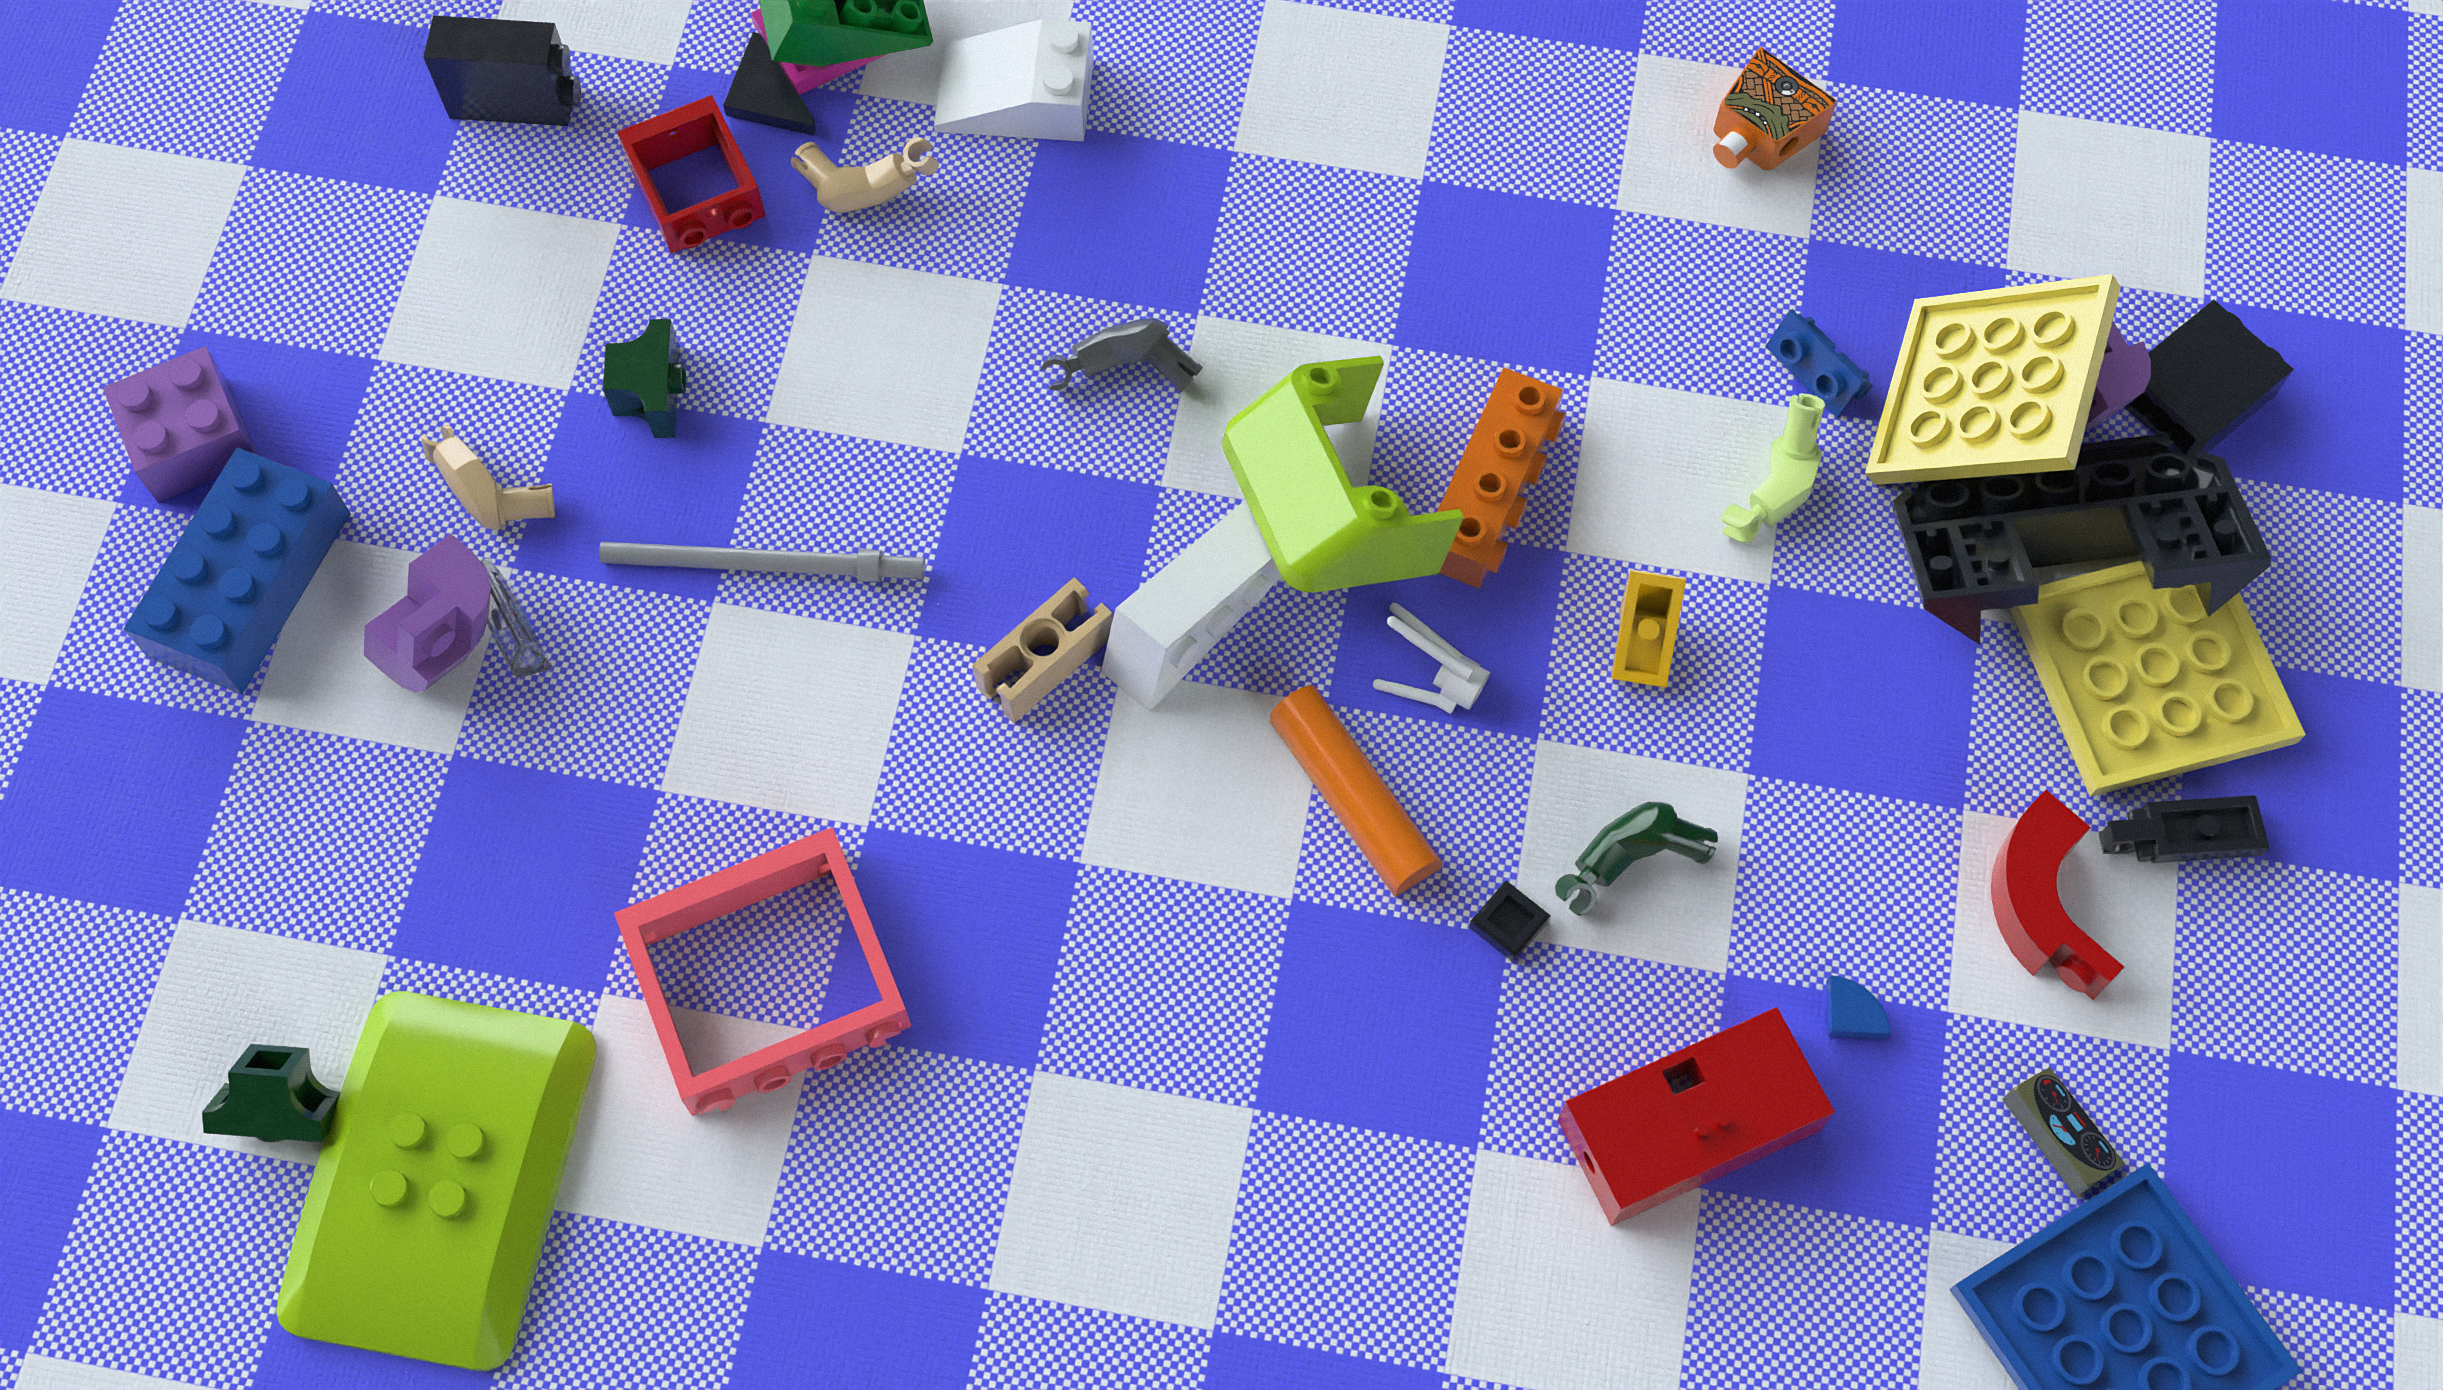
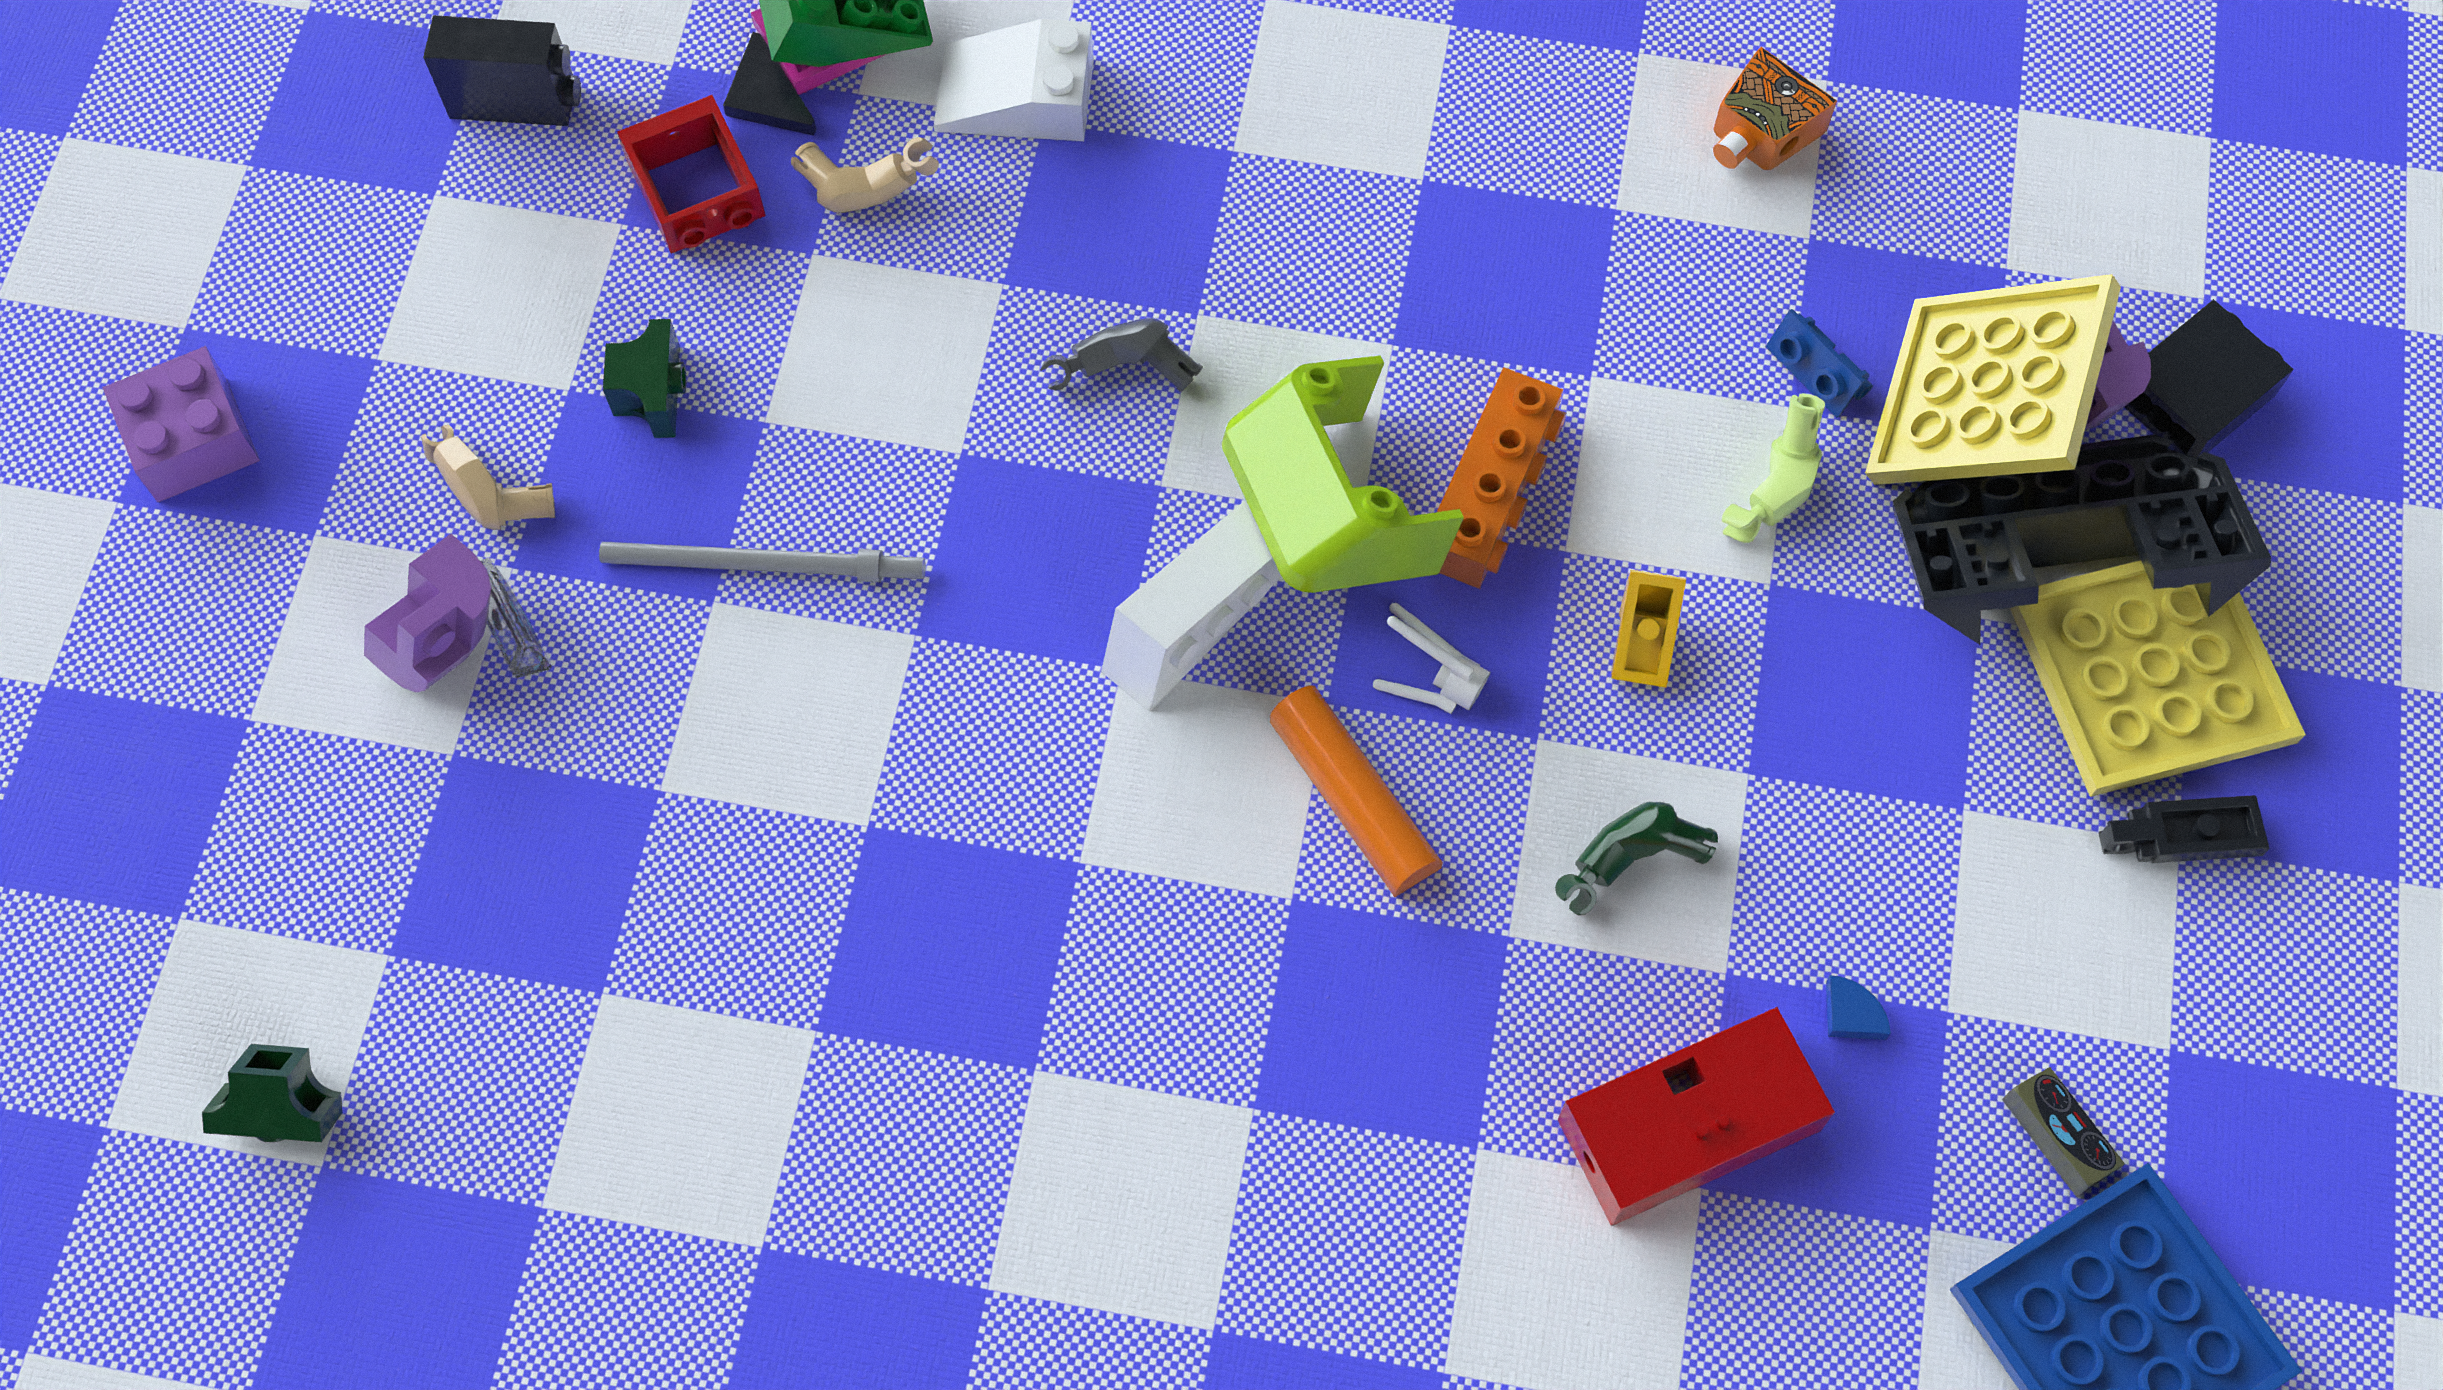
(238, 570): blue brick -> none
(437, 1181): lime wedge -> none
(729, 892): coral window -> none
(1043, 673): tan piece -> none
(1509, 921): black tile -> none
(2029, 903): red arch -> none

